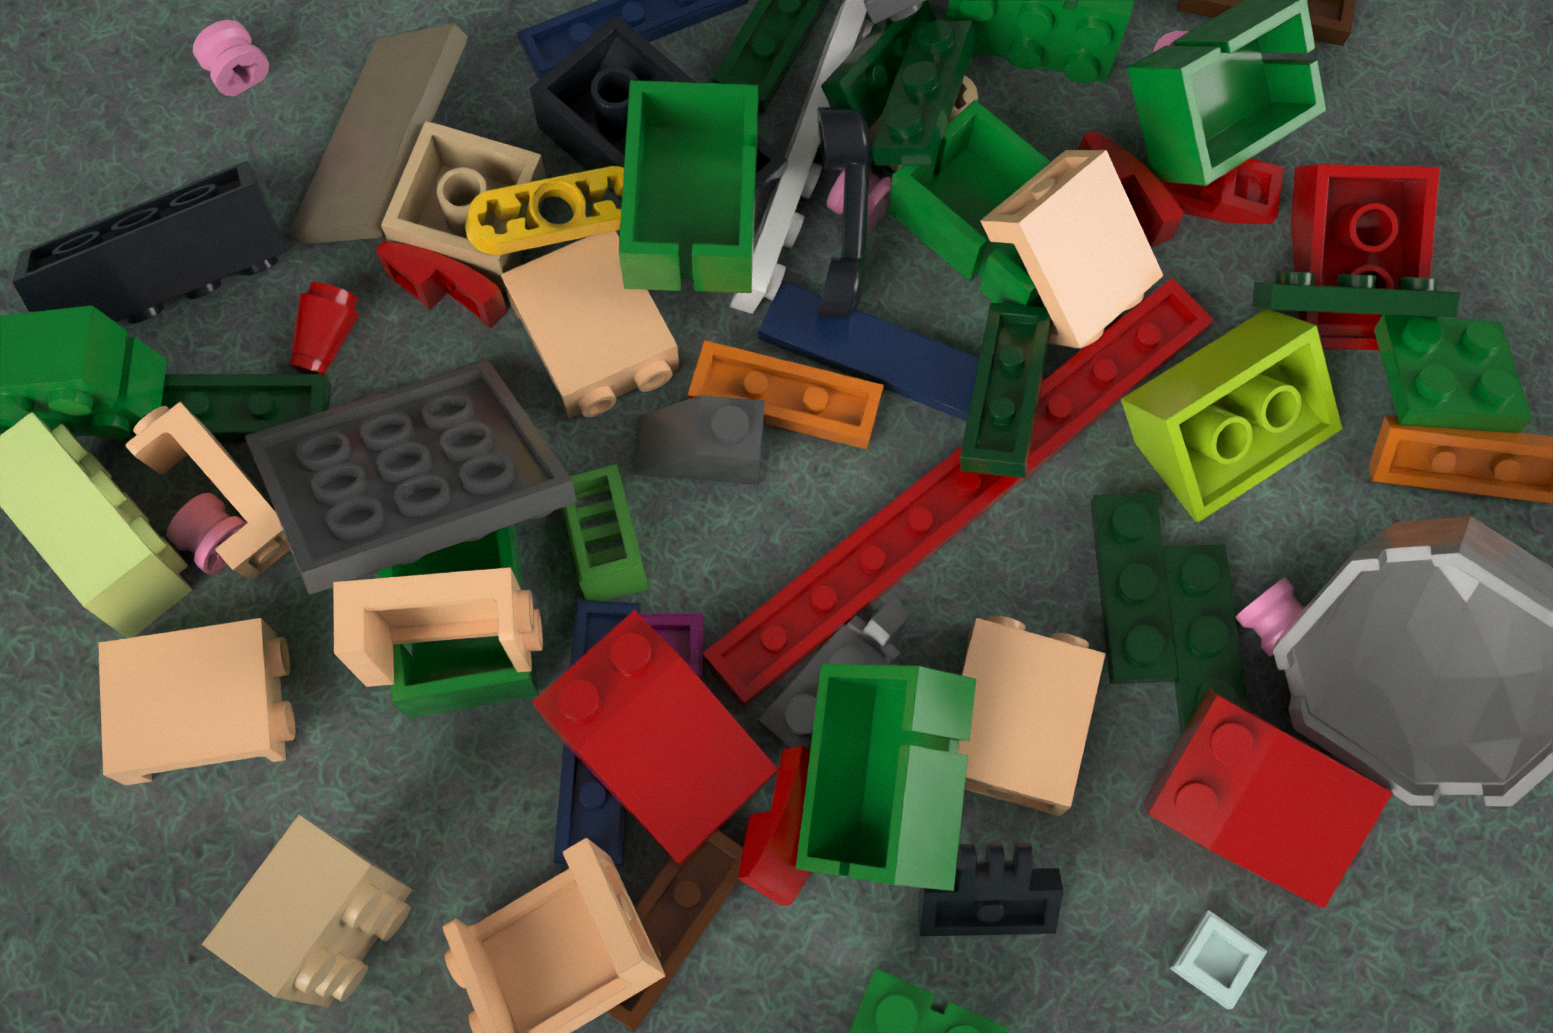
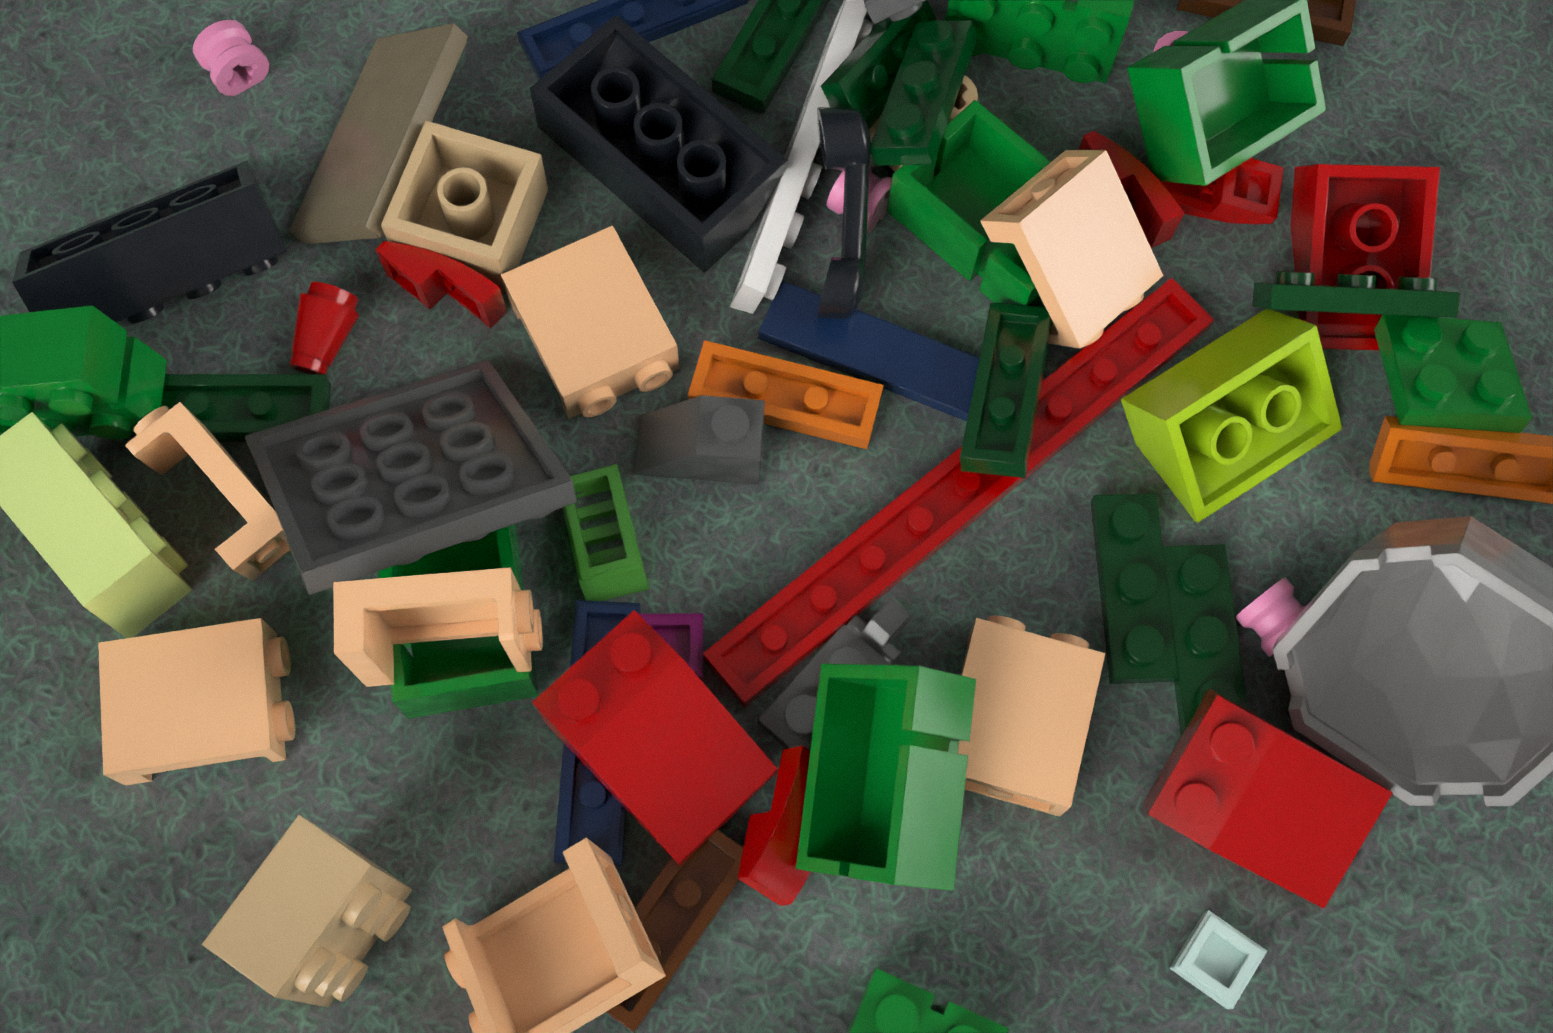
(201, 528): bright pink wheel -> none
(507, 204): yellow beam -> none
(689, 186): green piece -> none
(993, 896): black hinge -> none

